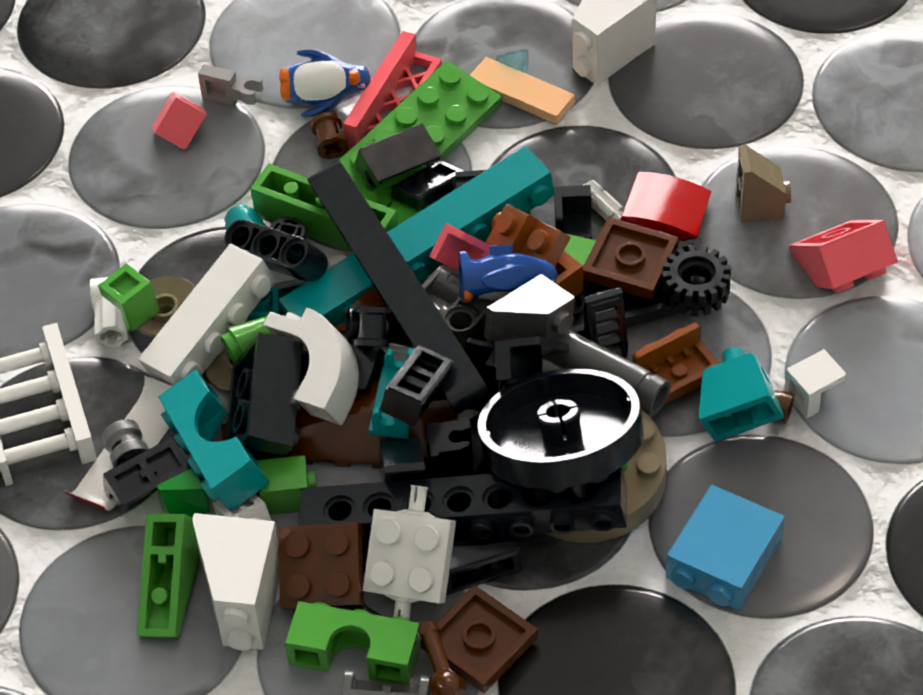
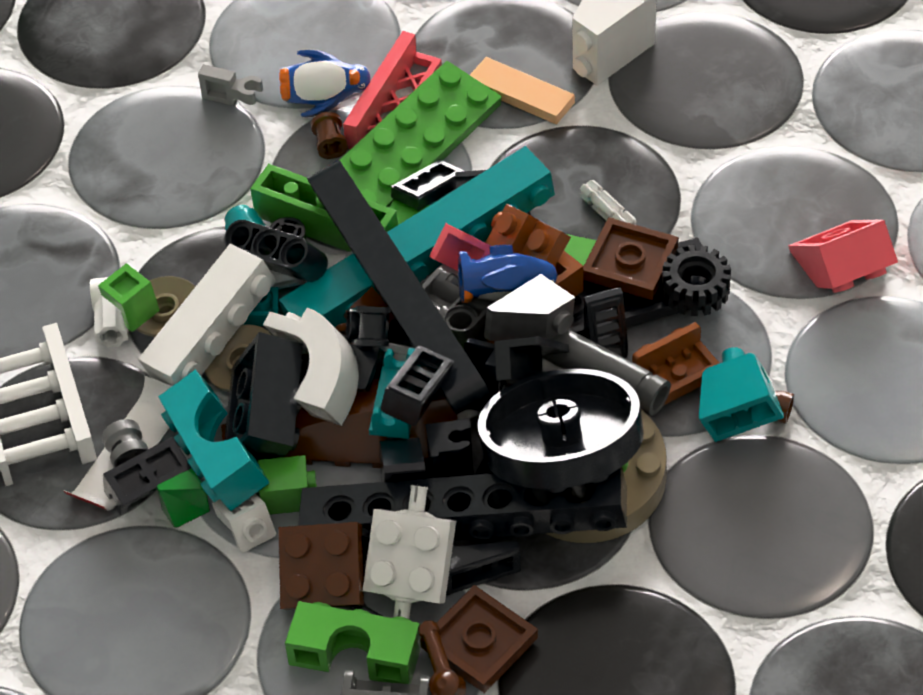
(167, 574): bright green slope -> none
(178, 120): coral panel -> none
(240, 575): white slope -> none
(241, 335): bright green cone -> none
(396, 155): black hinge -> none
(516, 59): clear light blue piece -> none
(573, 210): black panel -> none
(666, 204): red slope -> none
(724, 547): dark azure brick -> none
(759, 187): dark tan slope -> none
(811, 378): white panel -> none

